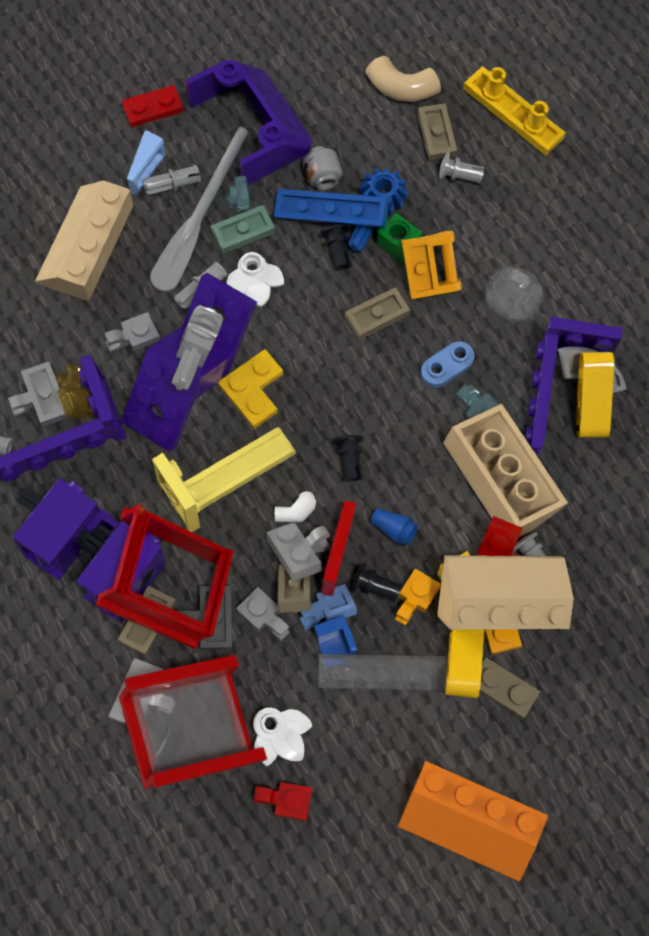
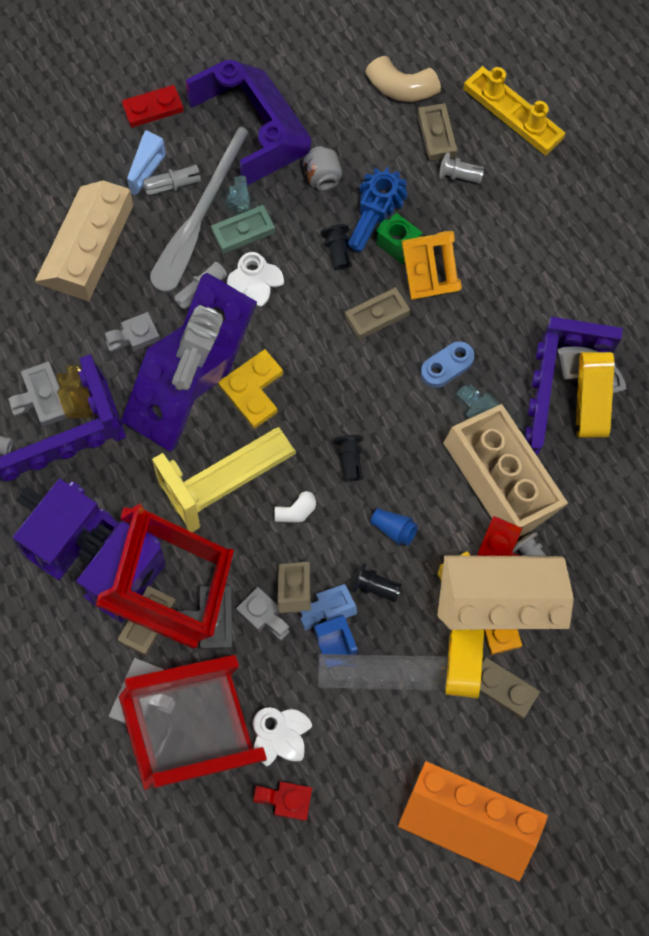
(297, 552): light grey plate -> none
(331, 208): blue plate -> none
(338, 548): red tile -> none
(417, 594): light orange plate -> none
(513, 294): clear tile -> none

